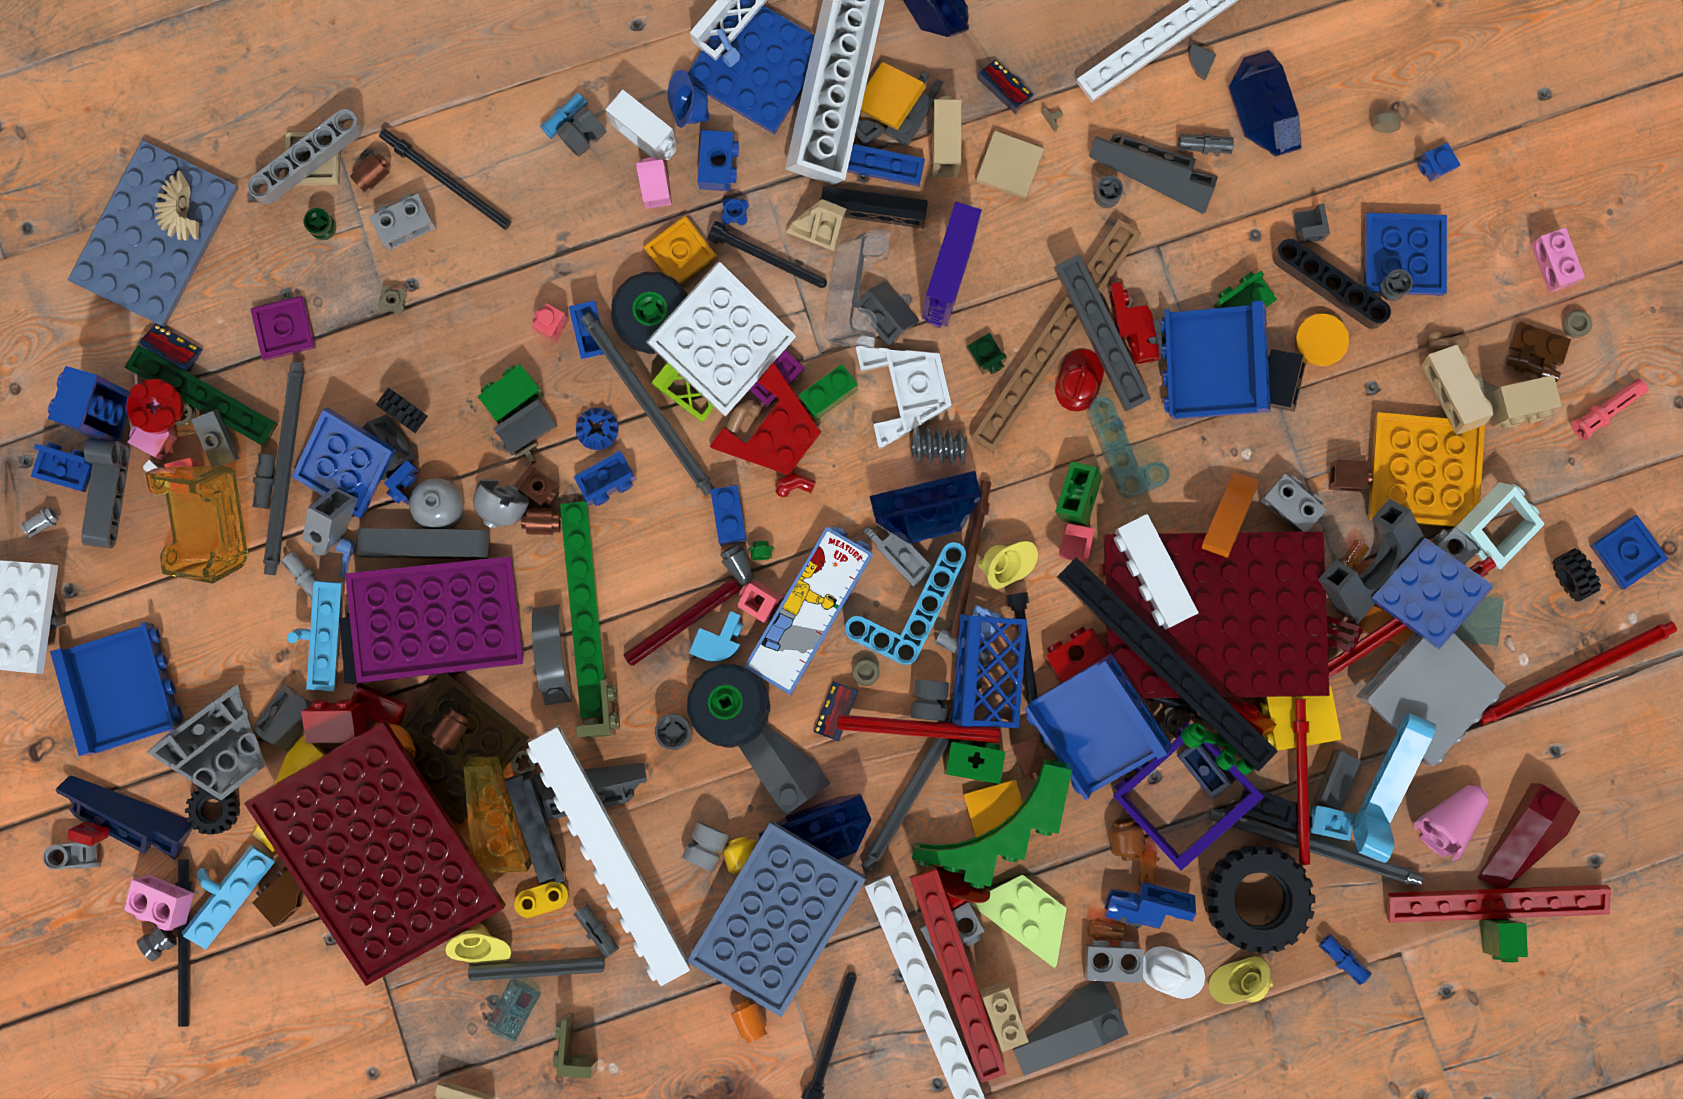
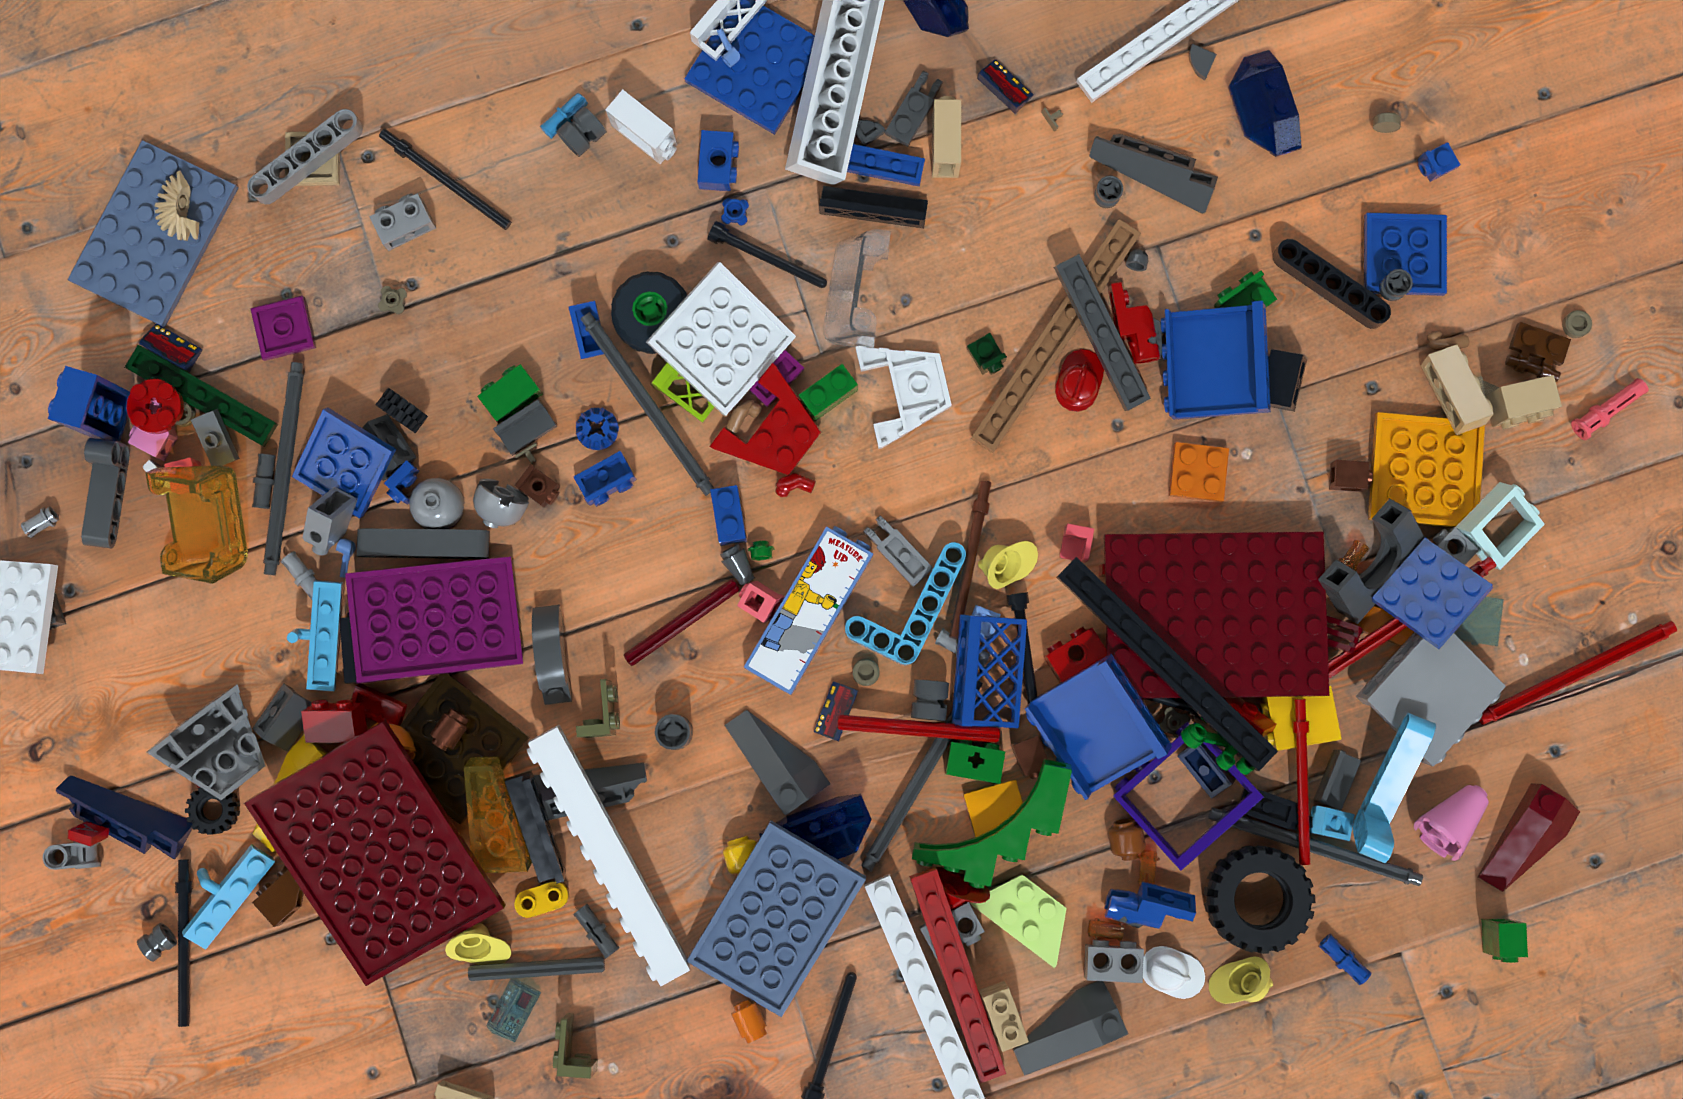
(61, 467): blue bracket -> none
(117, 689): blue panel -> none
(158, 902): bright pink brick -> none
(317, 219): dark green wheel -> none
(370, 171): copper brick -> none
(516, 766): dark tan bush -> none
(541, 521): copper brick -> none
(549, 322): coral brick -> none
(583, 607): green plate -> none
(654, 183): bright pink slope -> none
(680, 251): light orange tile -> none
(686, 100): blue piece -> none
(705, 846): light grey wheel -> none
(715, 647): medium azure brick -> none
(728, 705): black wheel -> none
(819, 224): tan wing -> none
(890, 310): dark grey panel -> none
(891, 95): light orange tile -> none
(928, 508): clear blue wedge -> none
(939, 445): dark grey piece -> none
(951, 264): dark purple window -> none
(1009, 165): tan tile -> none
(1079, 494): green brick -> none
(1122, 446): clear light blue beam -> none
(1137, 260): none -> dark grey hinge
(1155, 571): white brick -> none
(1199, 472): none -> orange plate
(1205, 143): dark grey pin -> none
(1230, 514): orange slope -> none
(1293, 504): light grey brick -> none
(1311, 225): dark grey panel -> none
(1322, 340): light orange tile -> none
(1498, 903): red plate -> none
(1557, 260): bright pink brick -> none
(1576, 575): black tyre -> none
(1629, 552): blue tile -> none

